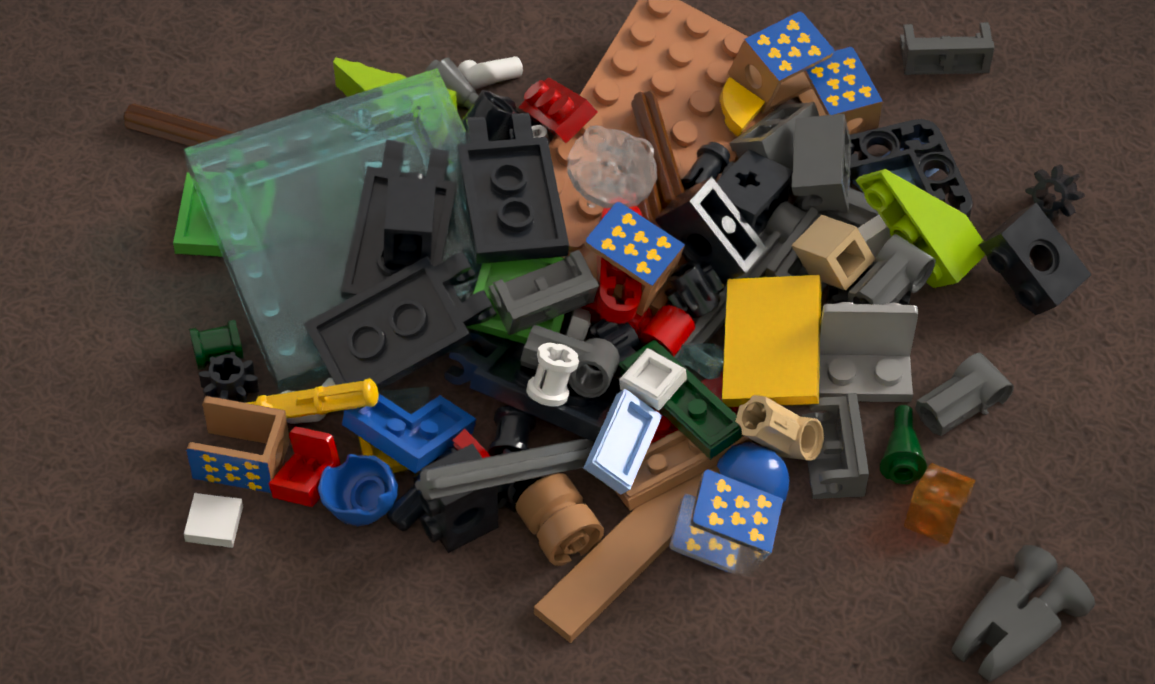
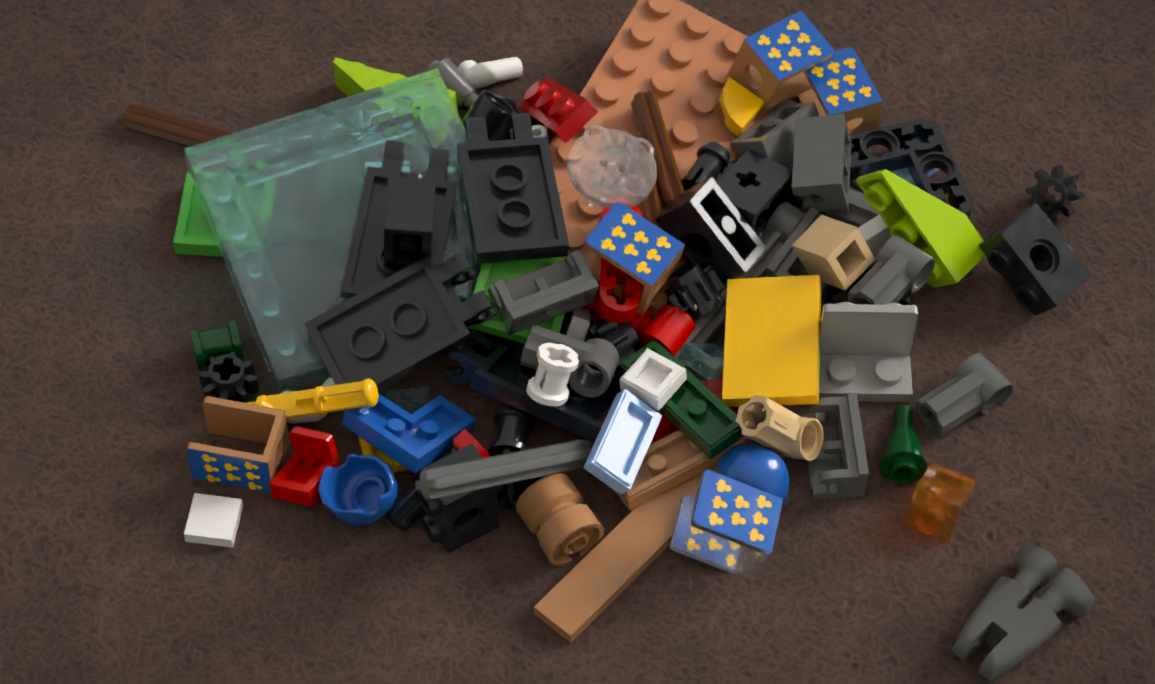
(947, 53): dark grey hinge -> none

